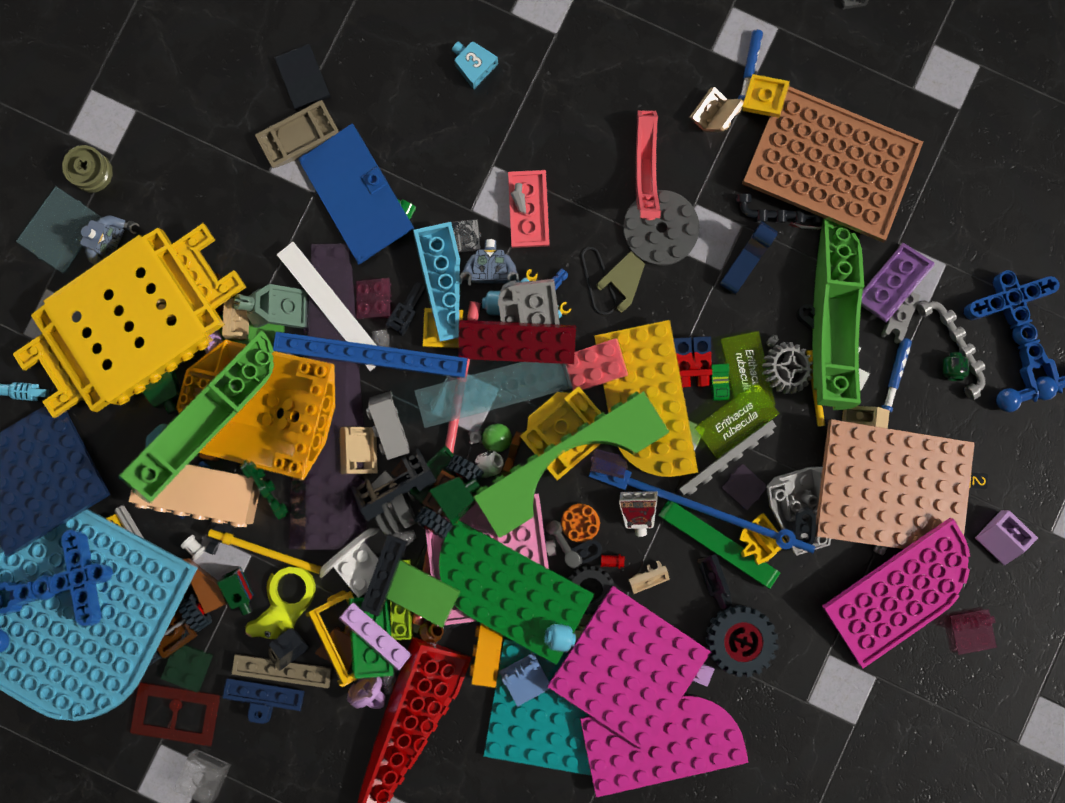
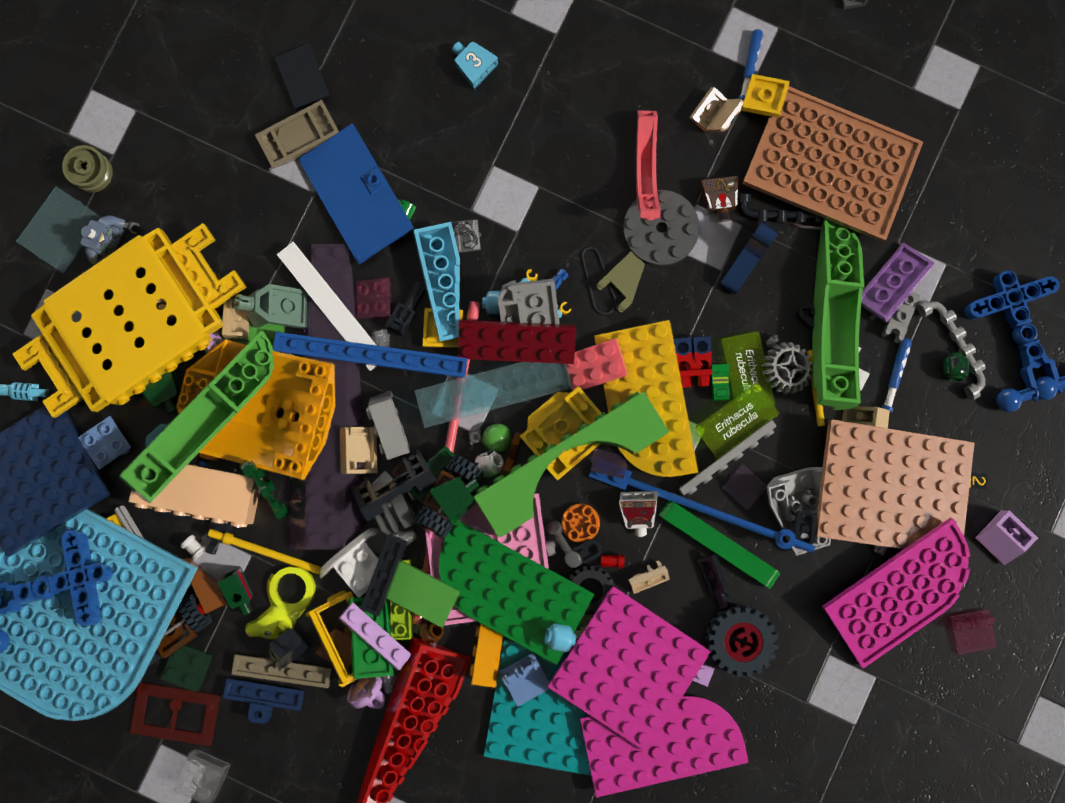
(104, 442): none -> medium blue hinge
(489, 266): sand blue torso -> none
(519, 198): light grey bar -> none
(533, 227): coral plate -> none
(720, 196): none -> torso
(760, 545): yellow plate -> none

